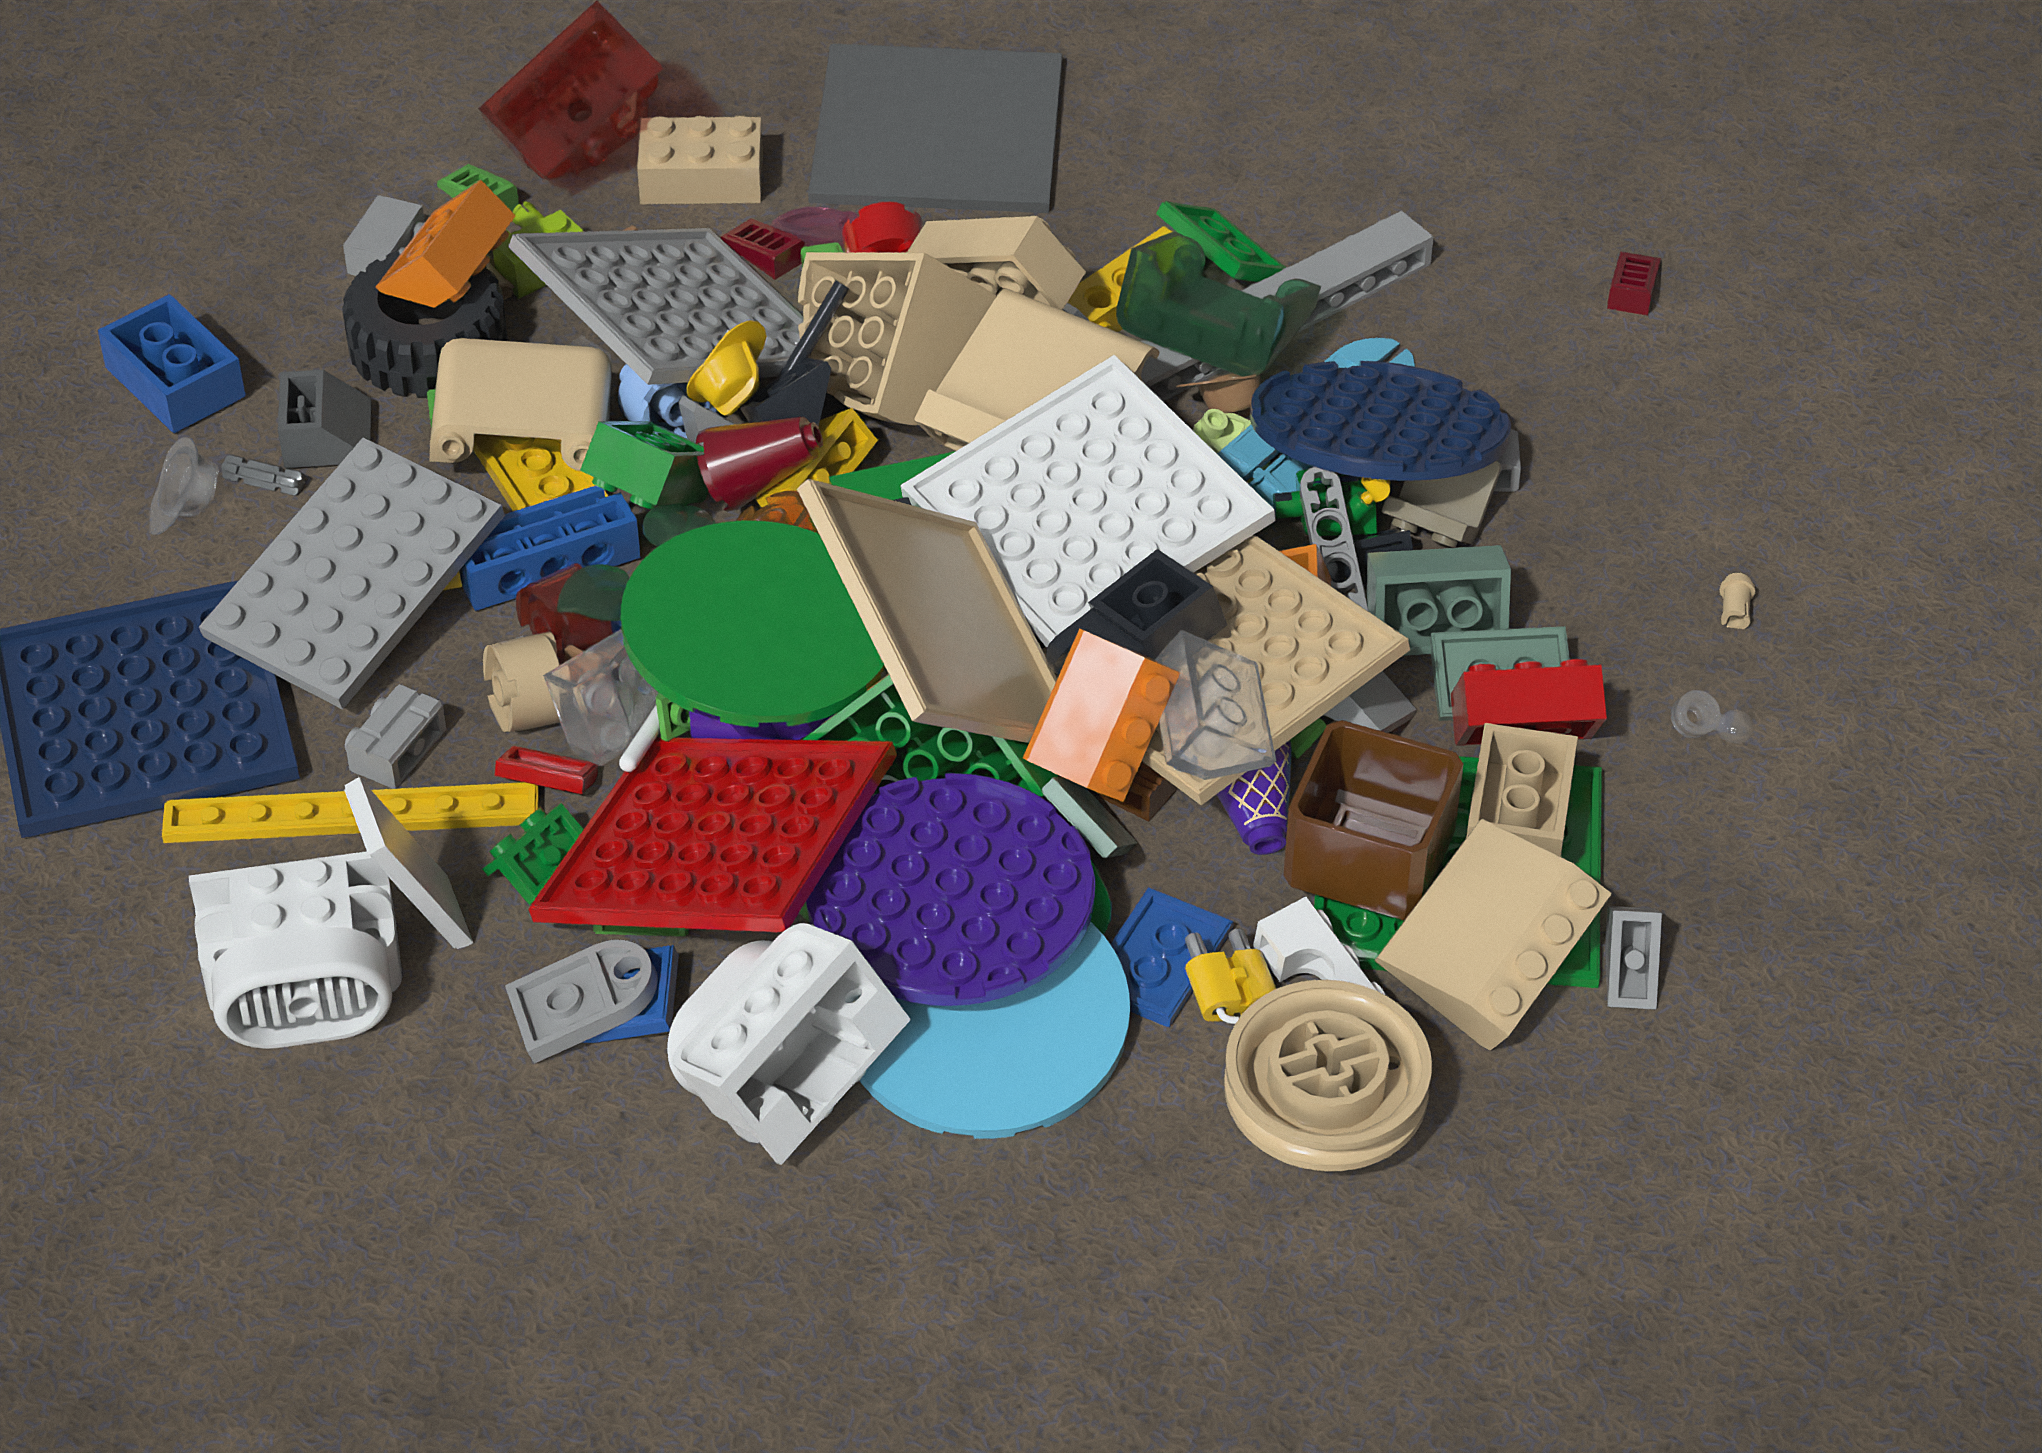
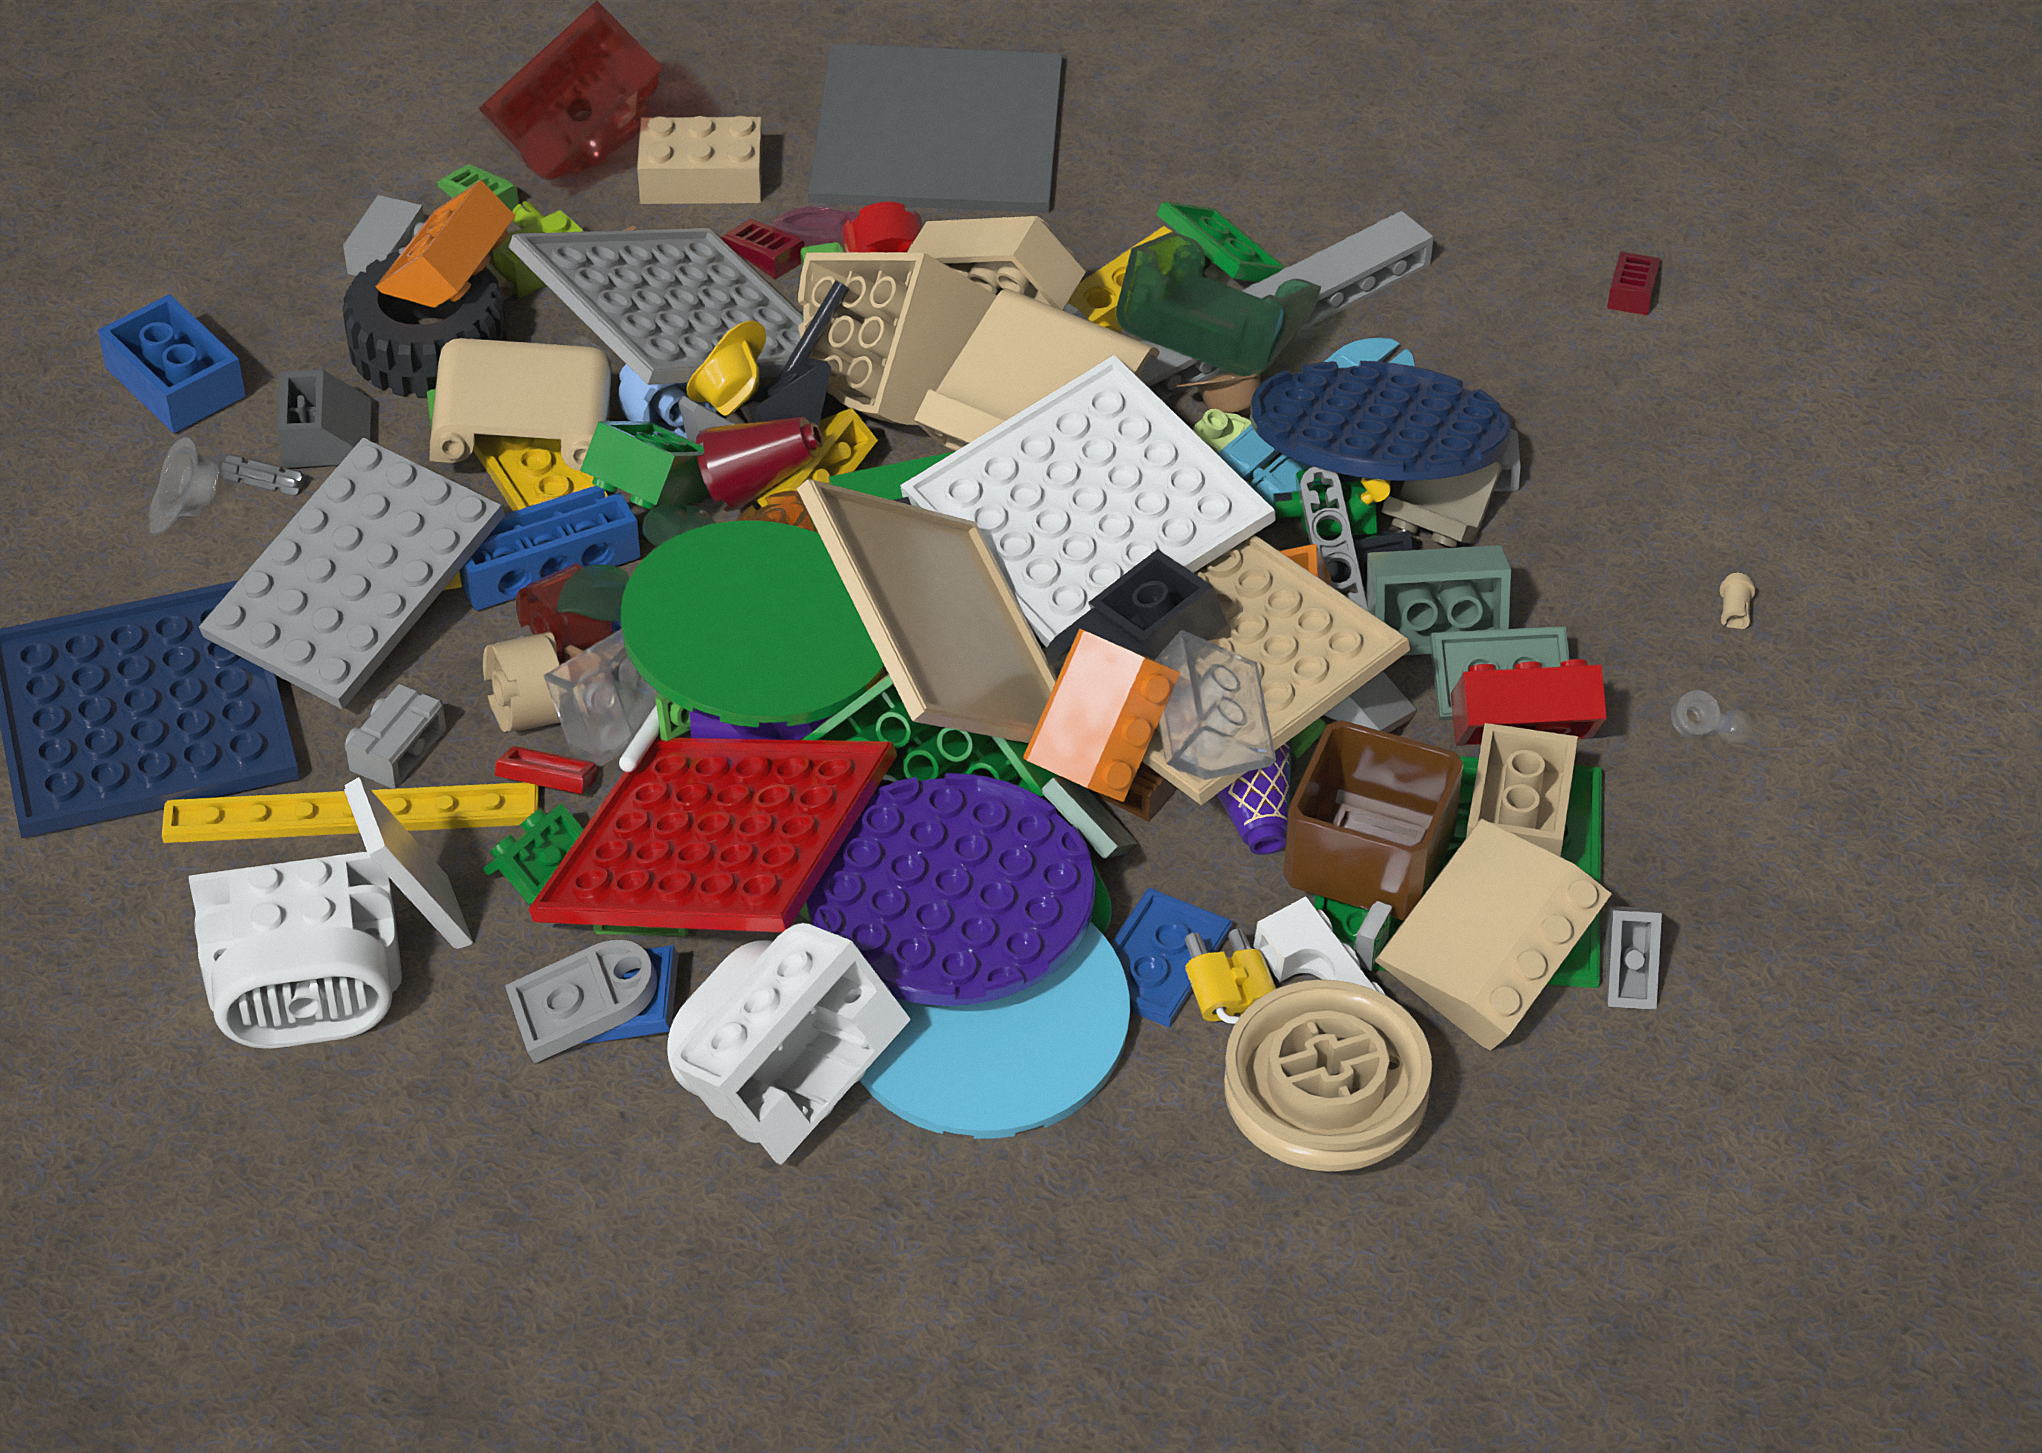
(1373, 934): none -> light grey tile

